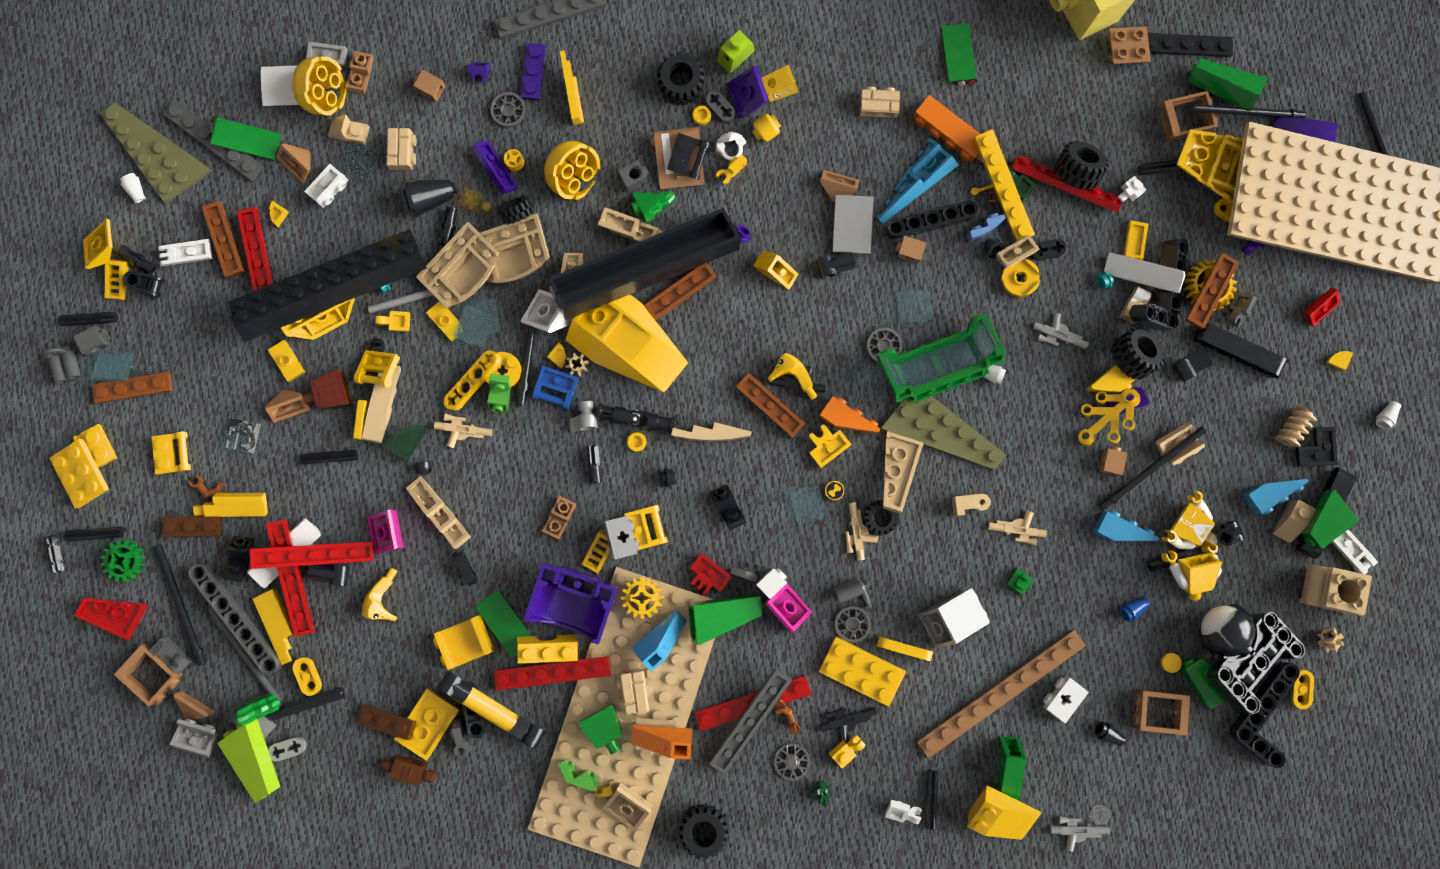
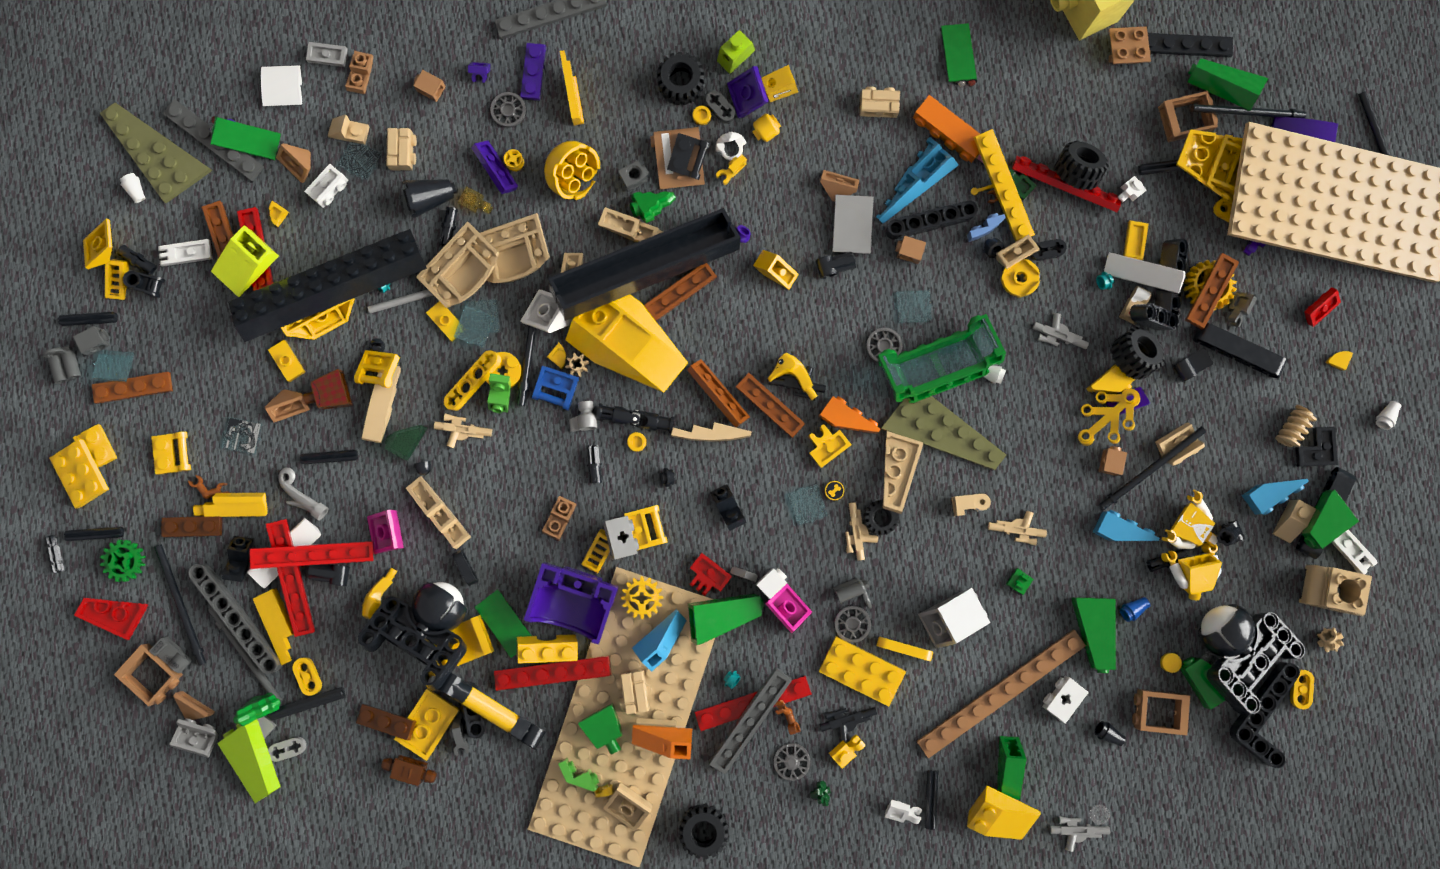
(243, 261): none -> neon yellow slope
(302, 501): none -> light grey plant
(309, 85): yellow cylinder -> none
(361, 413): yellow tile -> none
(397, 321): yellow plate -> none
(433, 615): none -> black beam
(516, 209): black tyre -> none
(718, 393): none -> dark orange plate
(731, 679): none -> teal plate
(1098, 630): none -> green slope

